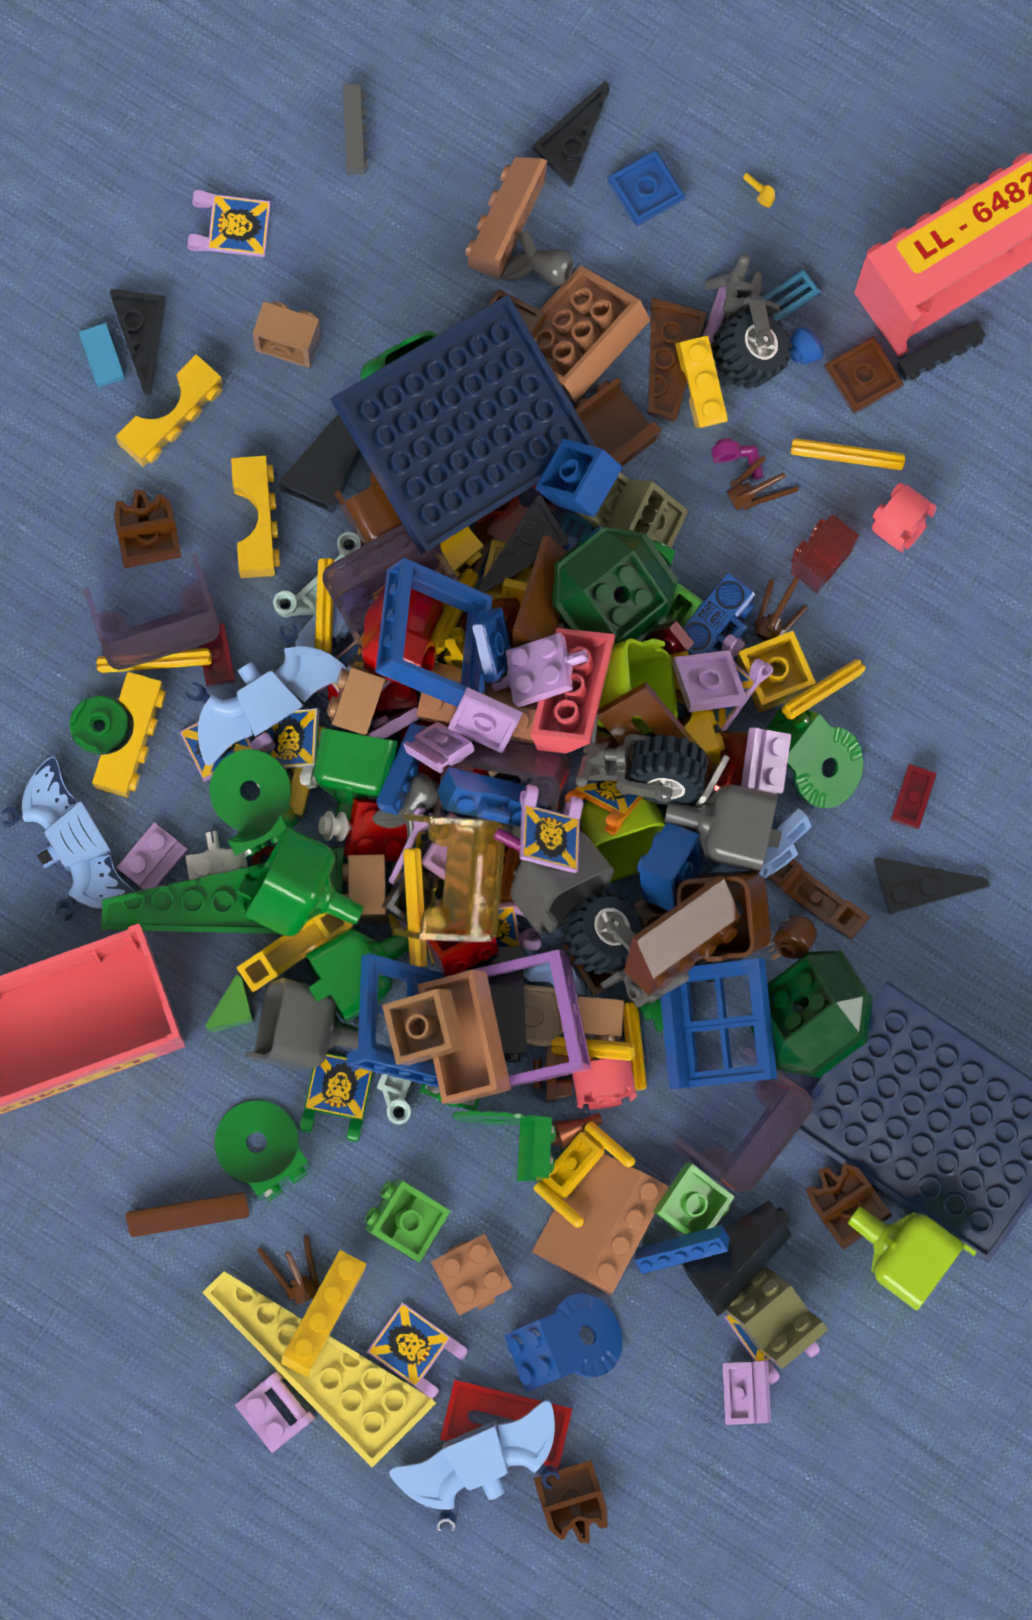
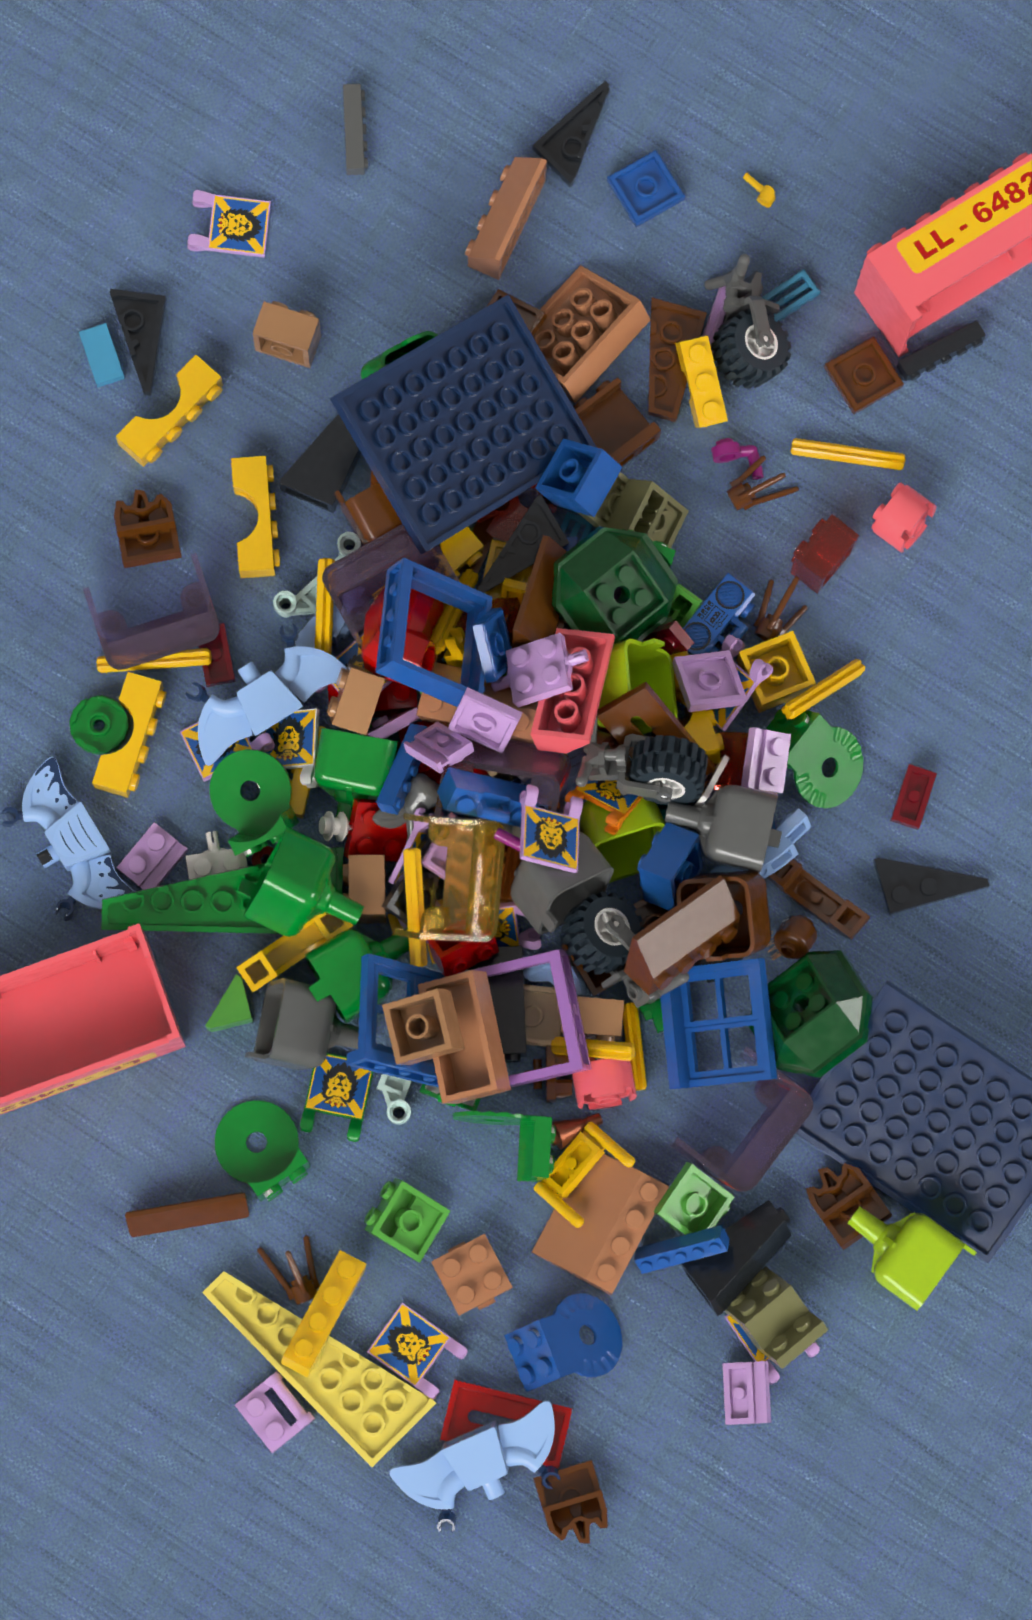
(552, 265): dark grey piece -> none
(805, 346): blue cone -> none

